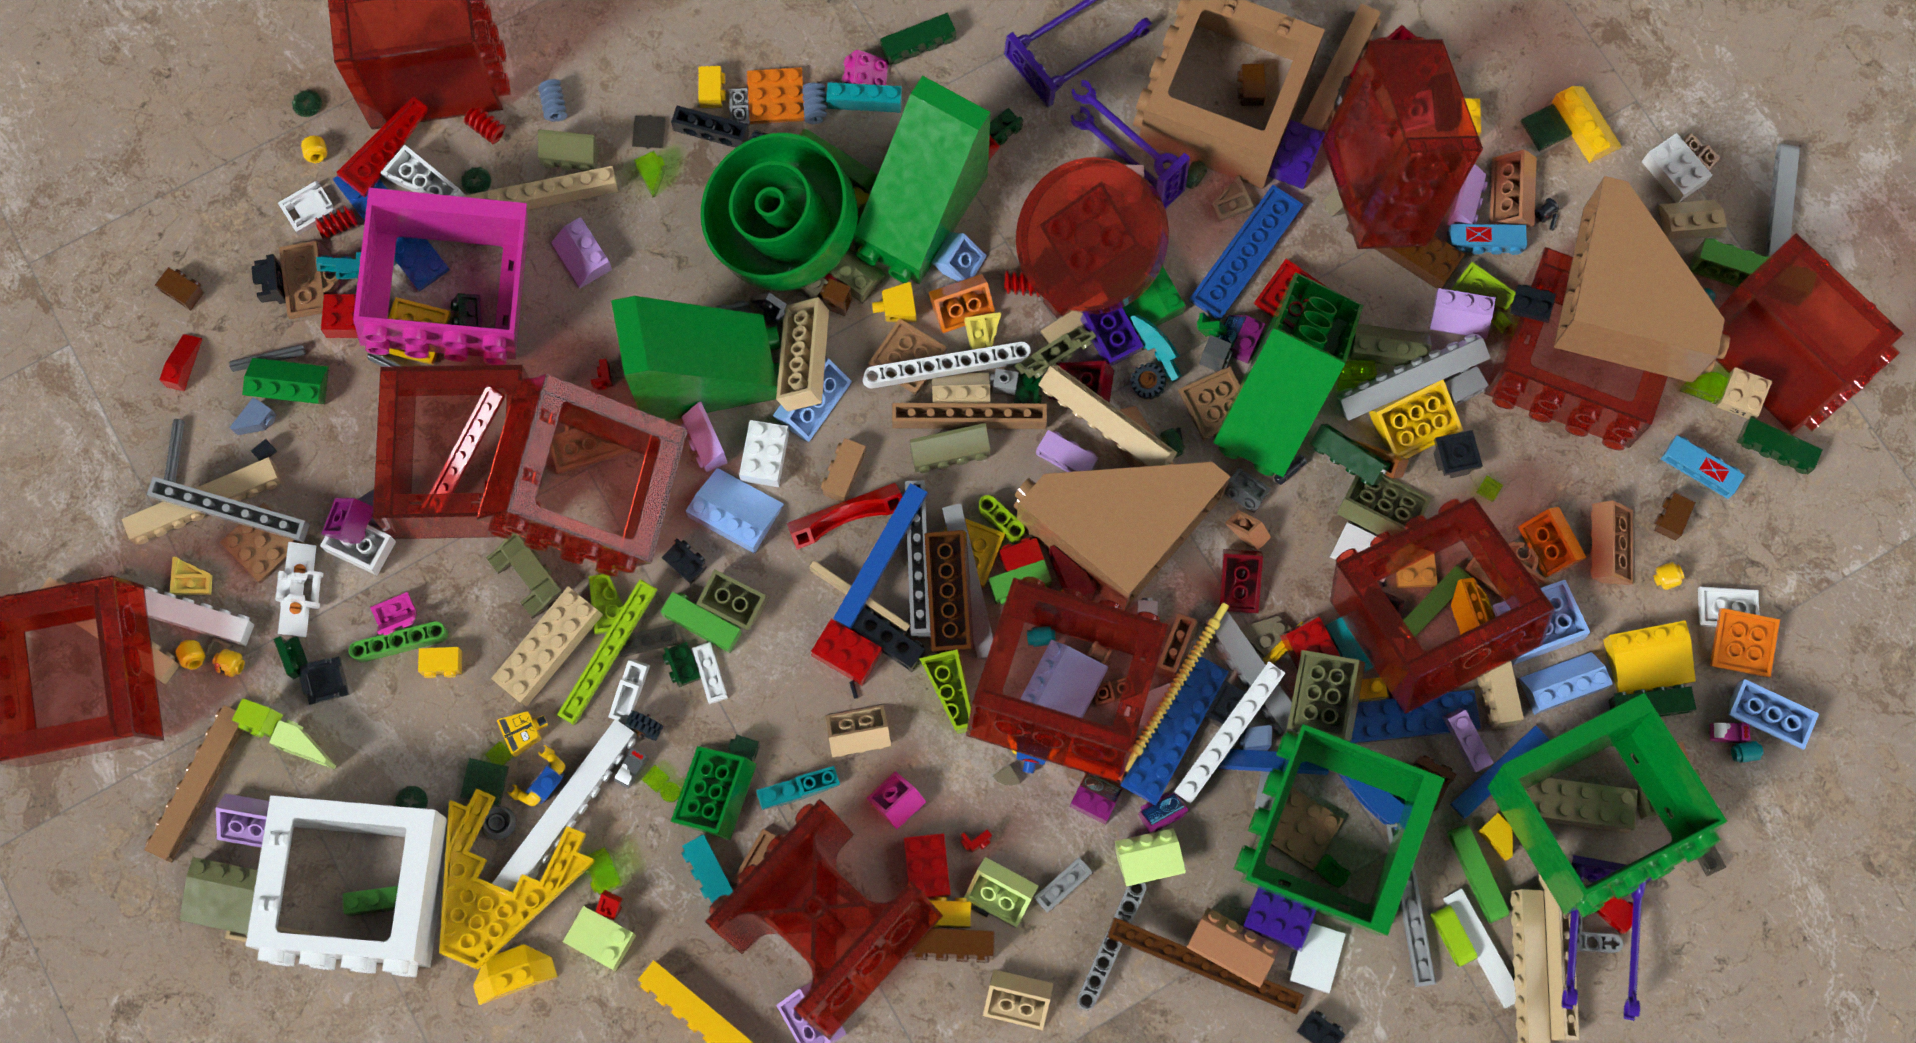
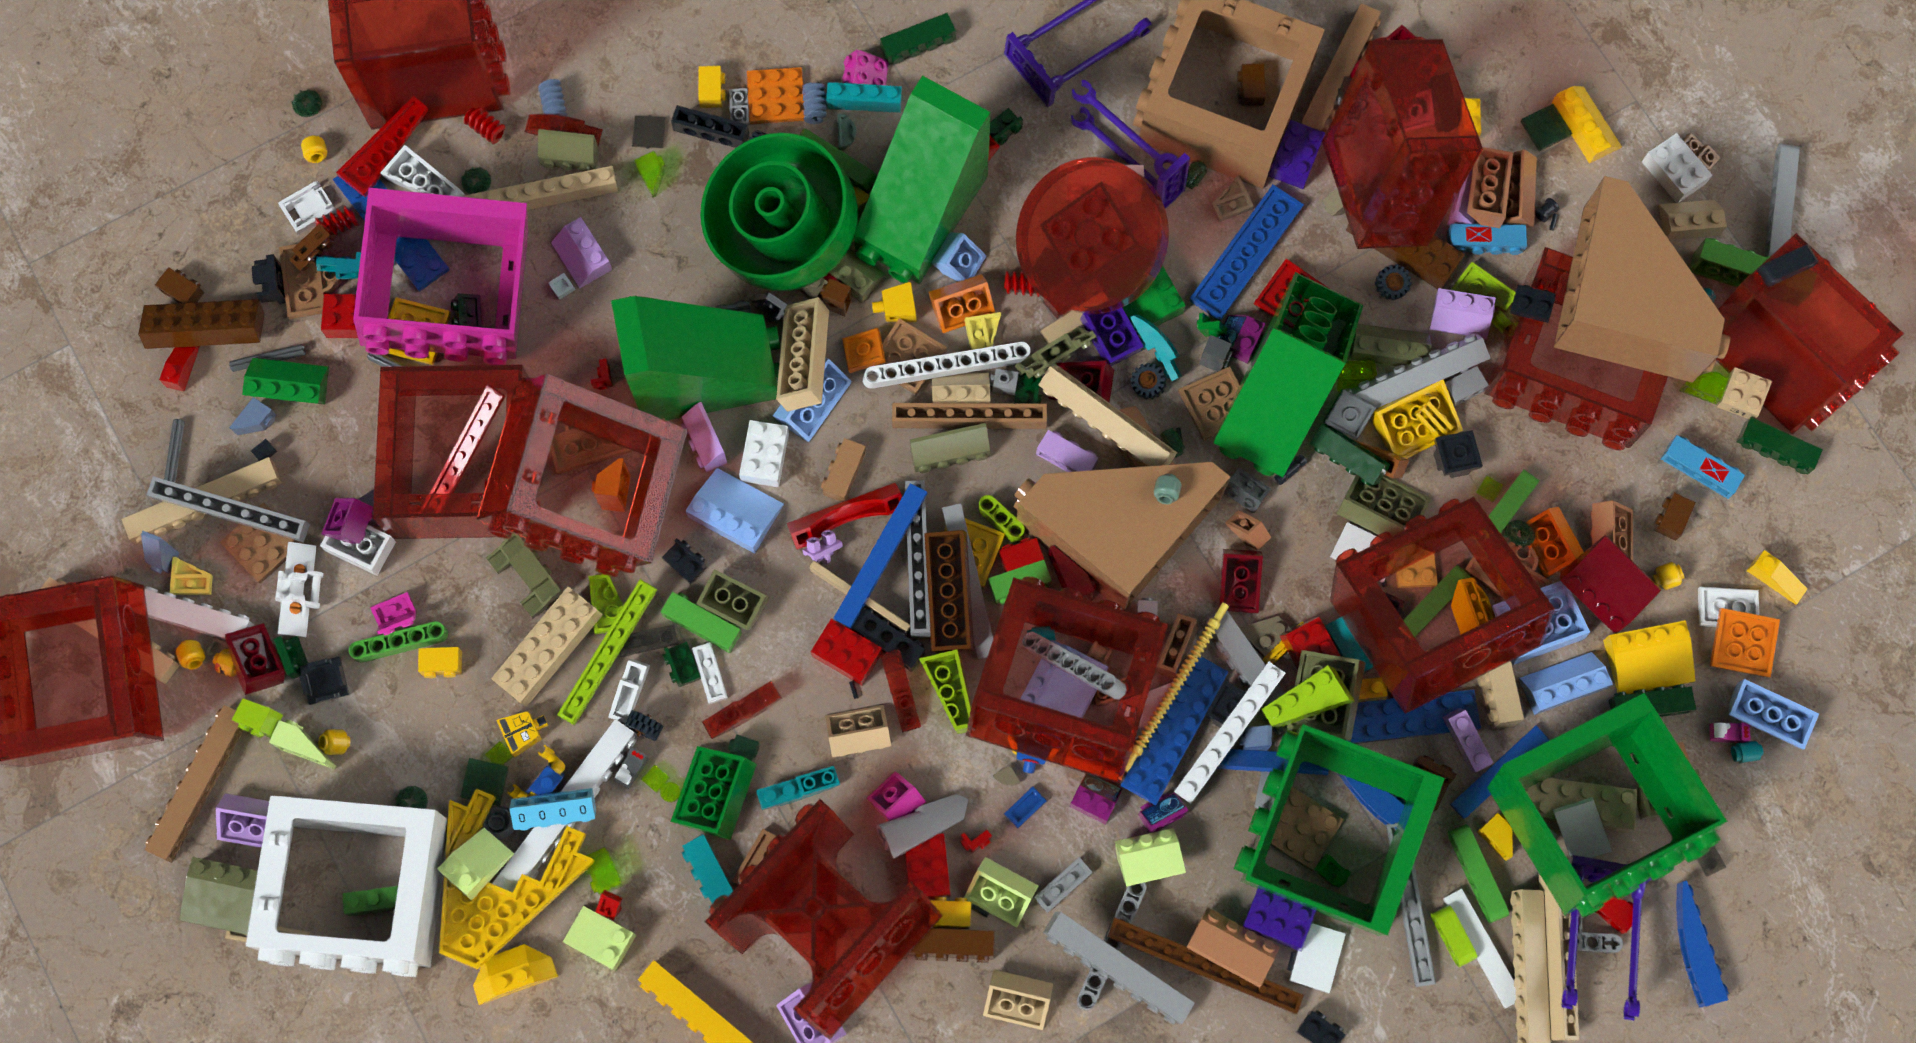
(157, 553): none -> sand blue slope
(201, 324): none -> reddish brown brick
(255, 659): none -> dark red slope
(312, 246): none -> reddish brown piece
(334, 742): none -> yellow head
(475, 863): none -> yellowish green slope
(553, 809): none -> medium azure brick
(561, 286): none -> light aqua tile
(562, 124): none -> clear red slope
(612, 486): none -> orange slope
(742, 711): none -> clear red slope
(822, 549): none -> lavender hips
(846, 131): none -> sand green tile
(864, 350): none -> orange tile
(900, 690): none -> clear red slope
(926, 822): none -> light grey panel
(1025, 807): none -> blue tile
(1074, 665): none -> light grey beam
(1118, 968): none -> light grey brick
(1167, 489): none -> sand green head
(1311, 697): none -> lime wedge
(1349, 414): none -> dark grey tile
(1393, 282): none -> black wheel
(1443, 431): none -> yellow tile
(1490, 187): none -> nougat slope
(1513, 499): none -> bright green beam
(1527, 533): none -> clear green gear
(1582, 829): none -> white tile
(1609, 584): none -> dark red slope
(1696, 950): none -> blue slope
(1777, 576): none -> yellow slope
(1787, 265): none -> black beam

